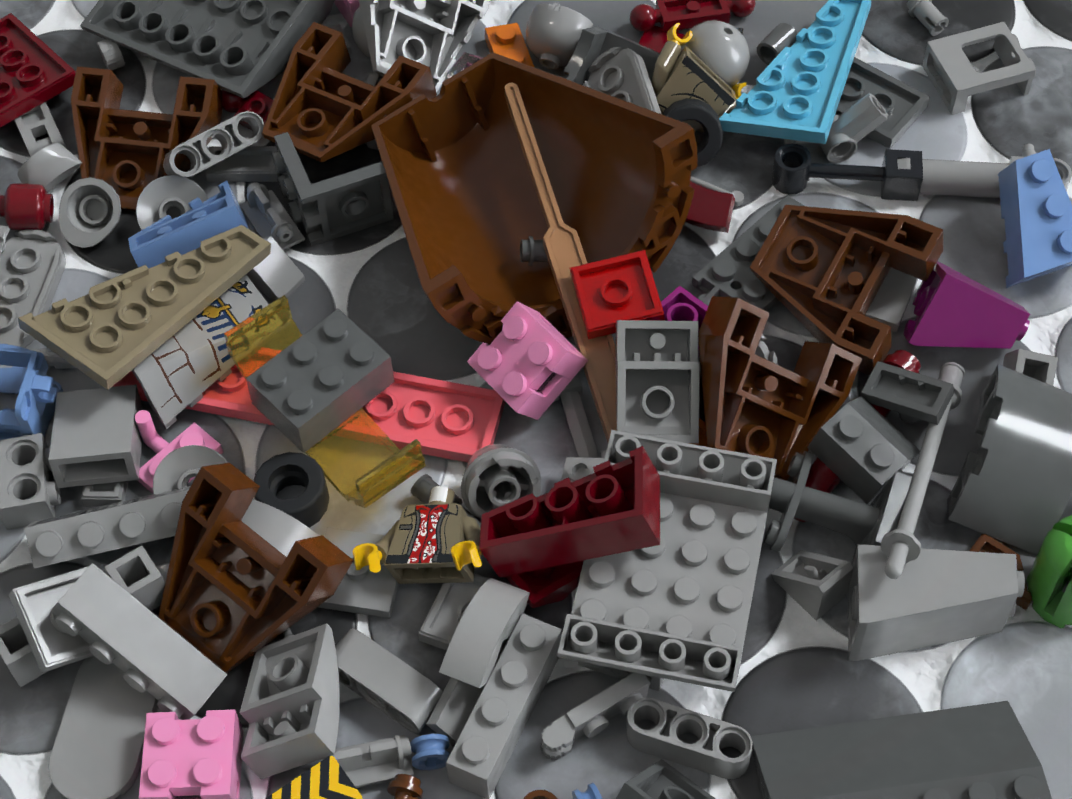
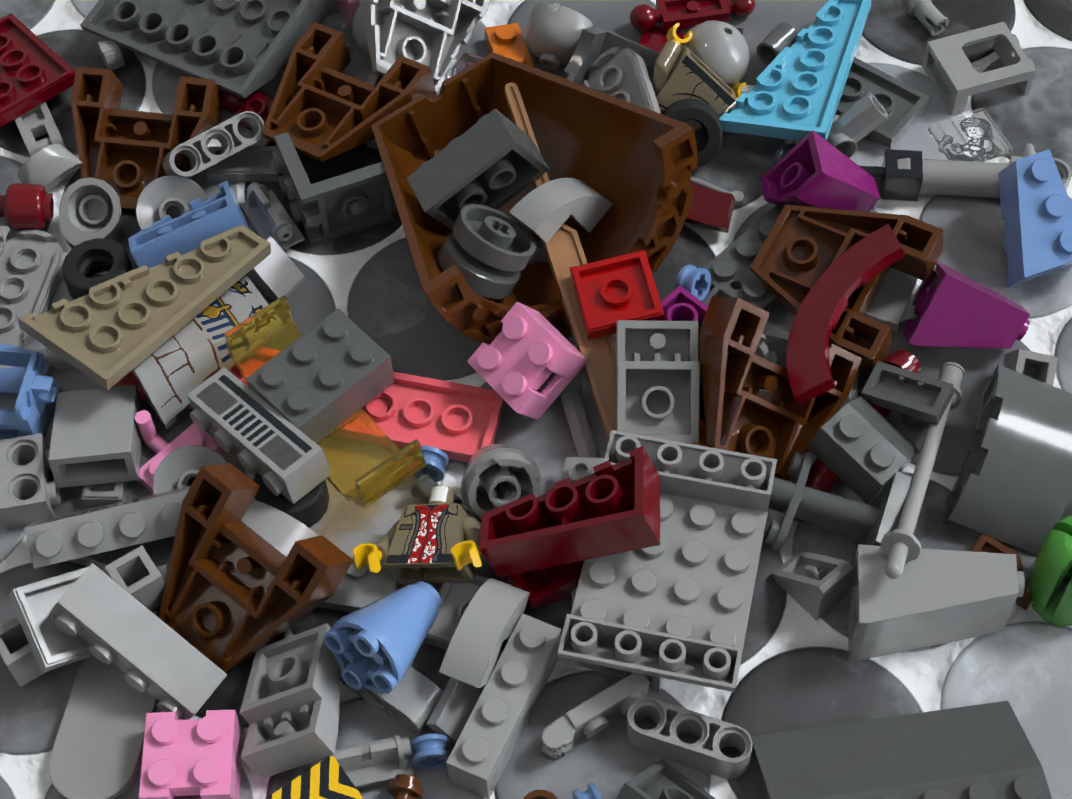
(90, 258): none -> black tyre
(258, 435): none -> light grey brick
(383, 637): none -> medium blue cone
(435, 463): none -> medium blue bush
(479, 168): none -> dark grey brick
(487, 250): none -> dark grey wheel
(555, 201): none -> light grey brick
(694, 280): none -> medium blue bush
(819, 177): none -> magenta slope
(822, 307): none -> dark red tile
(970, 137): none -> clear piece

